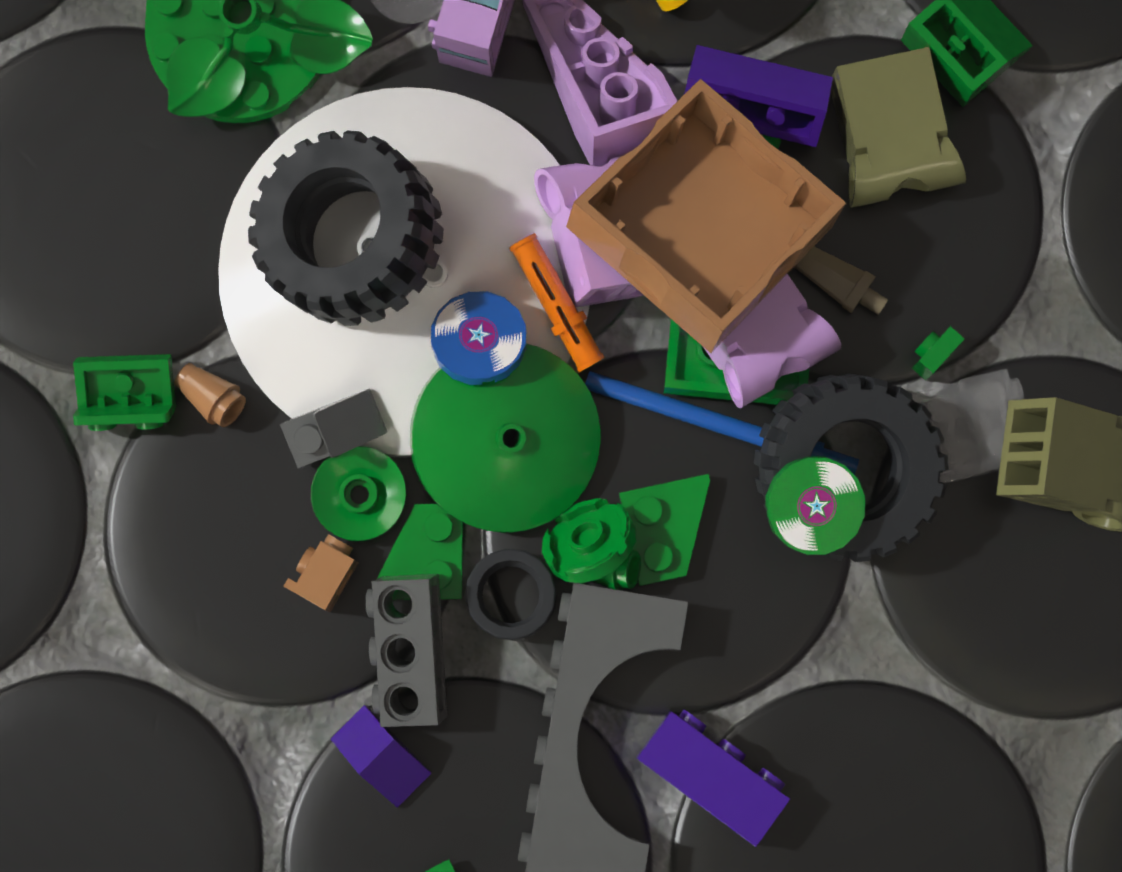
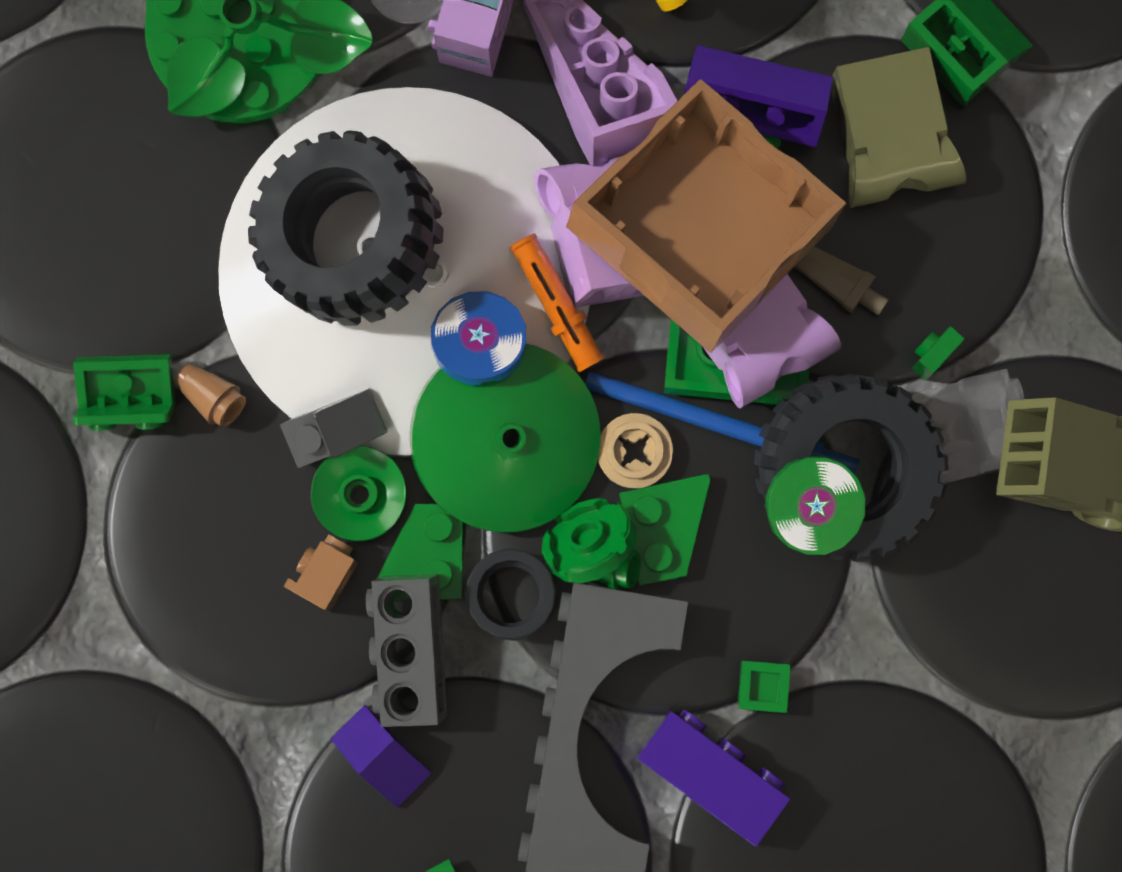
(633, 428): none -> tan gear
(763, 686): none -> green plate

